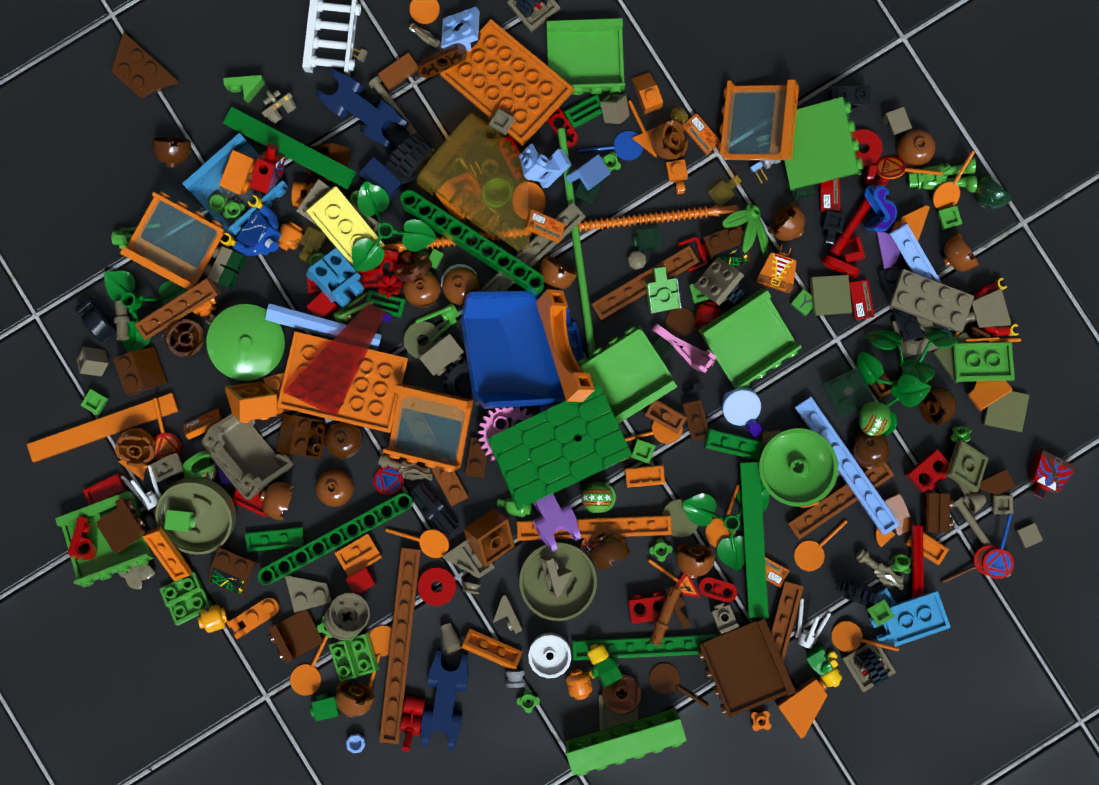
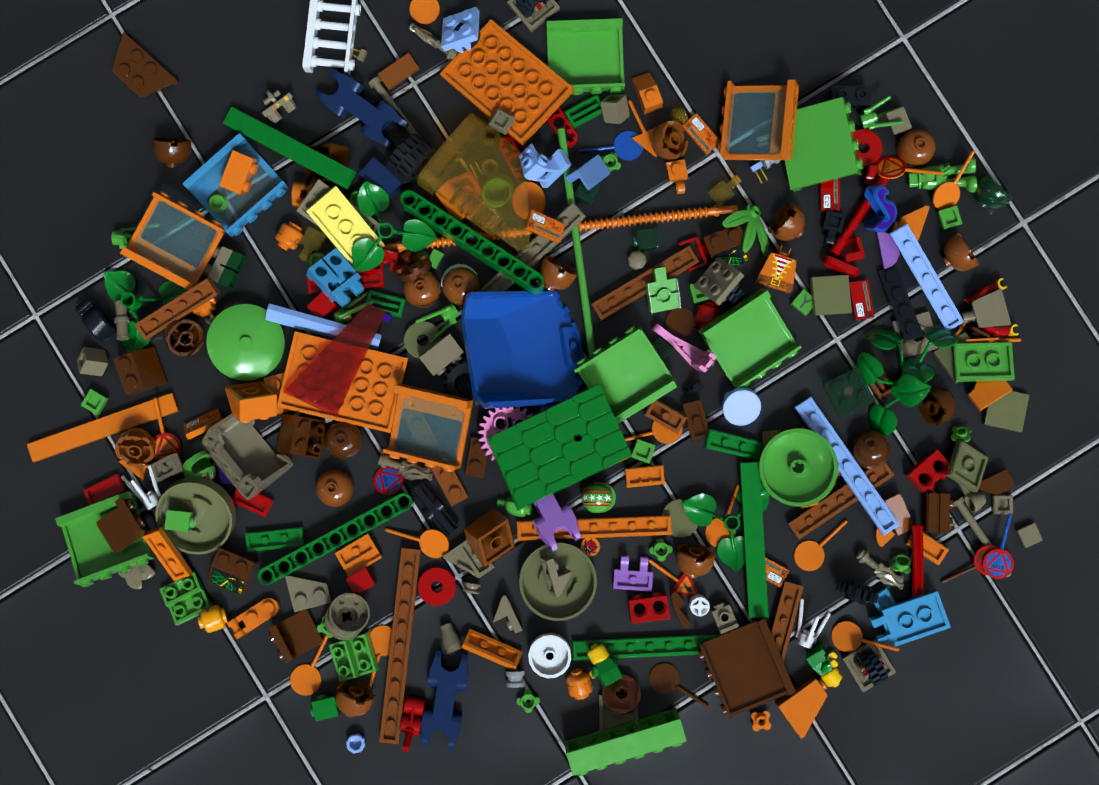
(79, 540): red plate -> none
(231, 205): bright green plate -> none
(250, 84): bright green slope -> none
(259, 233): blue torso -> none
(268, 169): red torso -> none
(276, 499): dark orange cylinder -> none
(389, 286): red plant -> none
(445, 53): reddish brown beam -> none
(574, 381): orange arch -> none
(607, 550): reddish brown cylinder -> none
(633, 579): none -> medium lavender plate
(662, 622): dark orange pin -> none
(699, 609): none -> white wheel
(717, 588): red plate -> none
(754, 428): dark purple piece -> none
(804, 192): clear green tile -> none
(870, 118): none -> bright green plant
(874, 418): bright green helmet -> none
(880, 613): bright green plate -> none
(931, 301): dark tan plate -> none
(1049, 473): torso -> none

